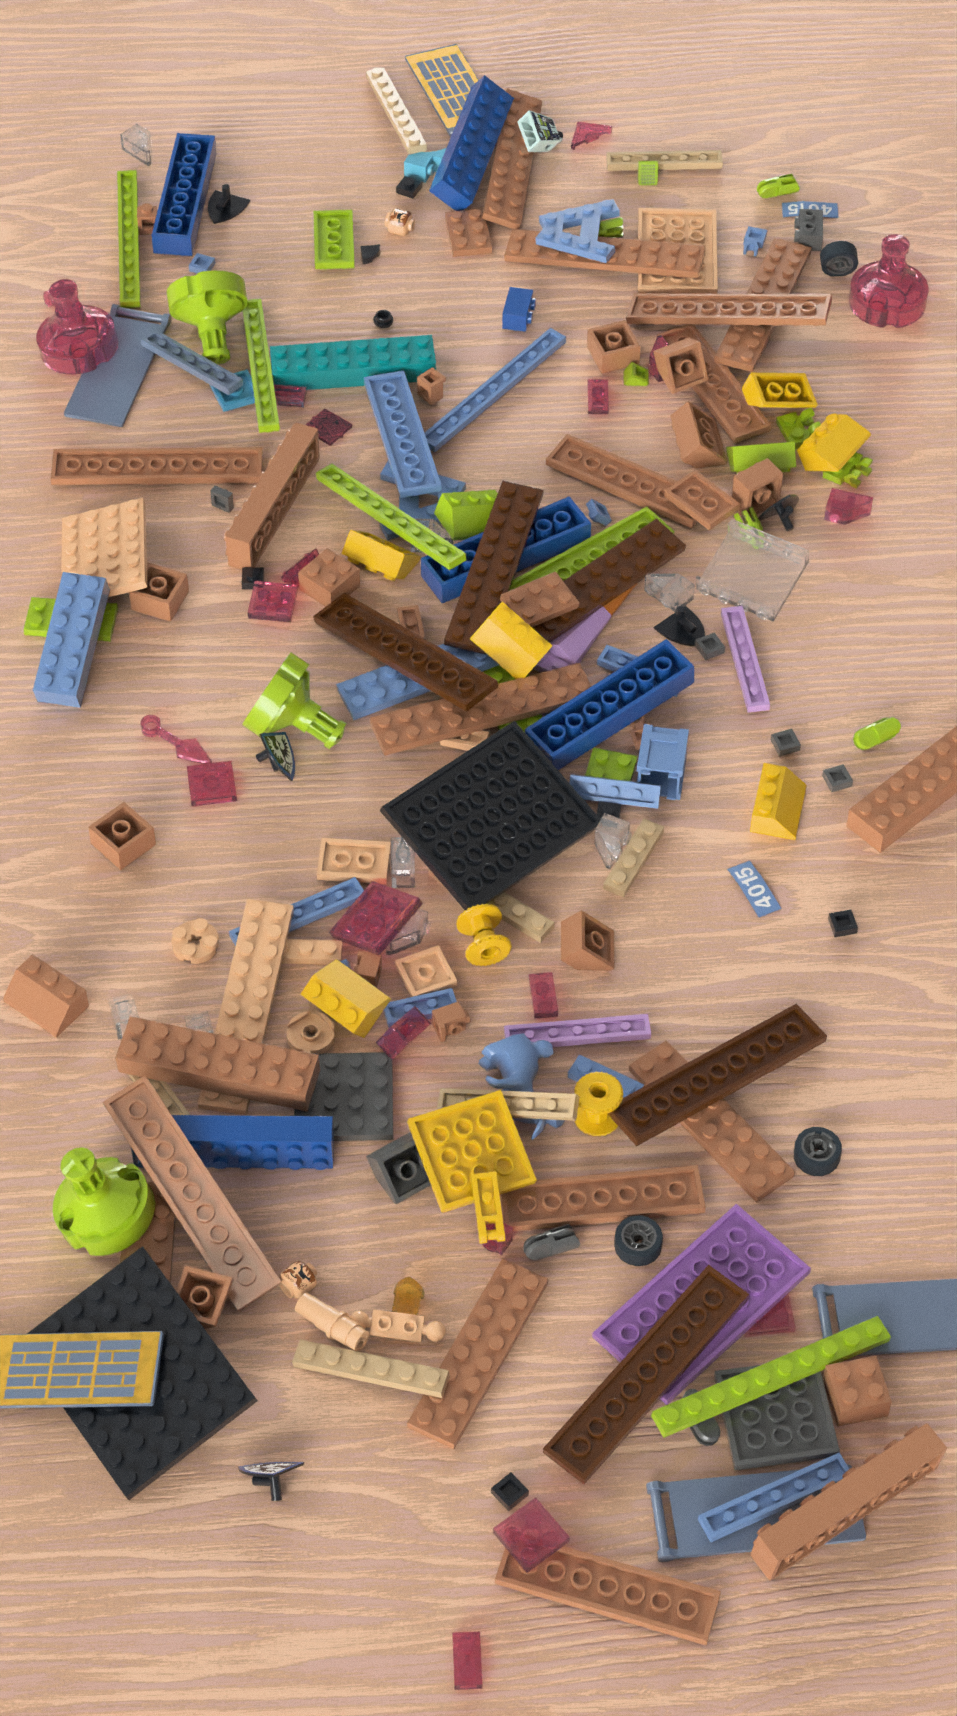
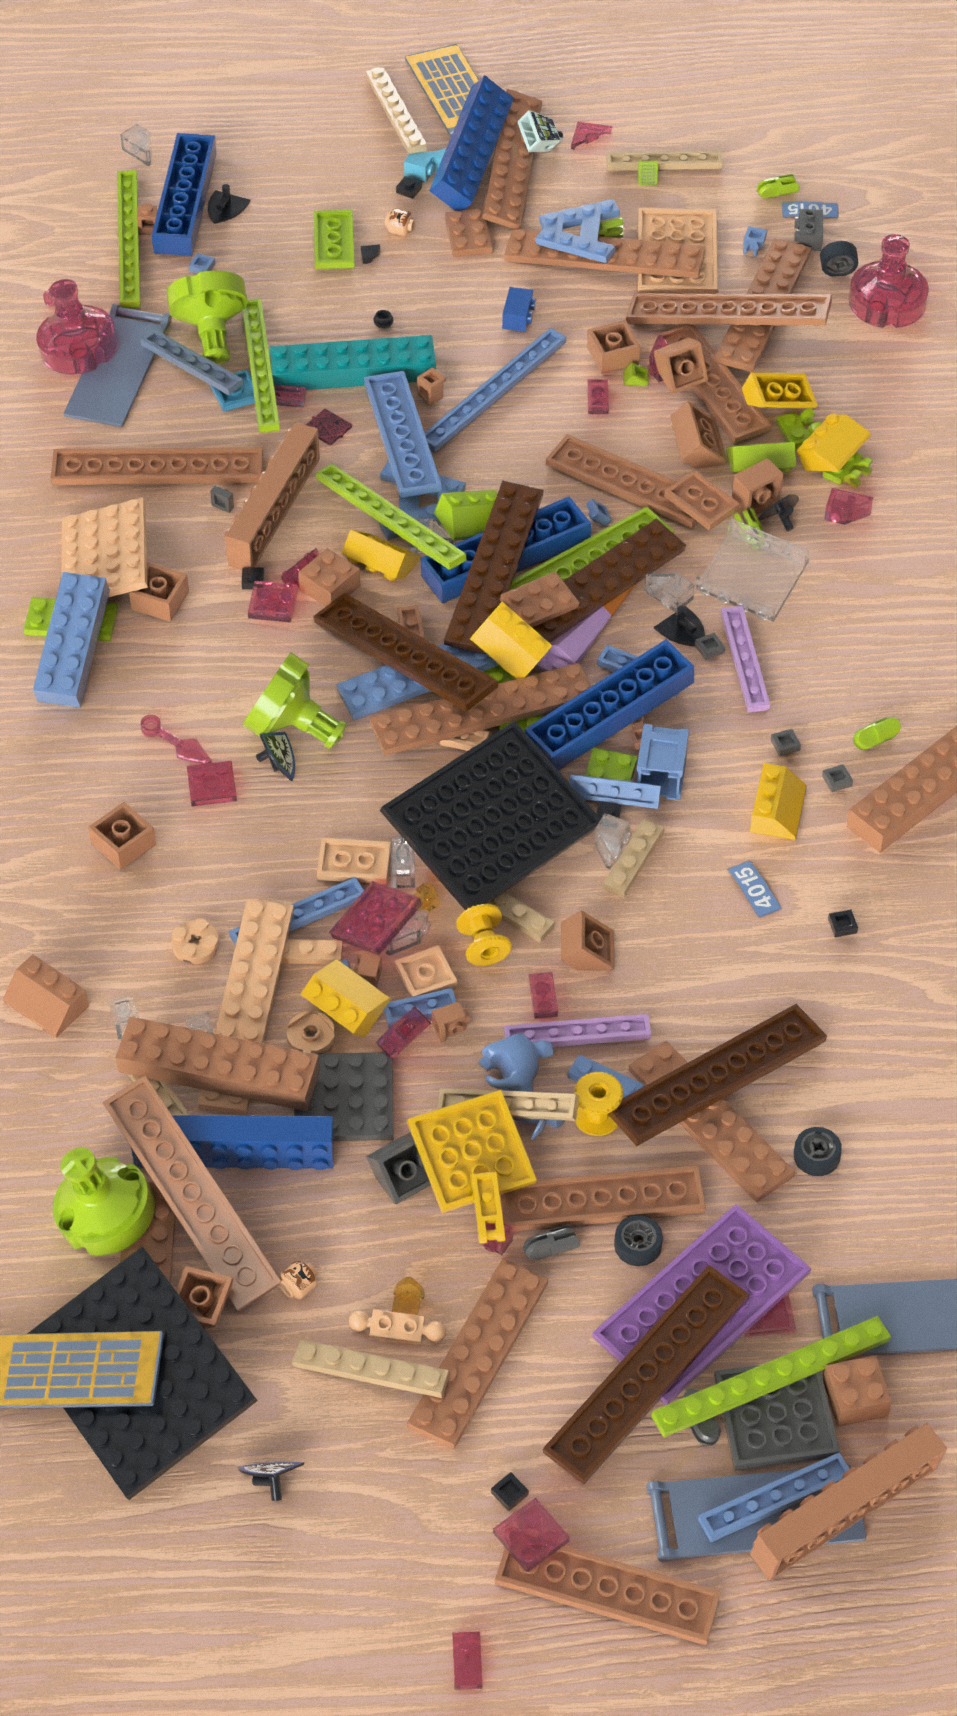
(332, 1322): light nougat piece -> none
(428, 896): none -> clear yellow tile

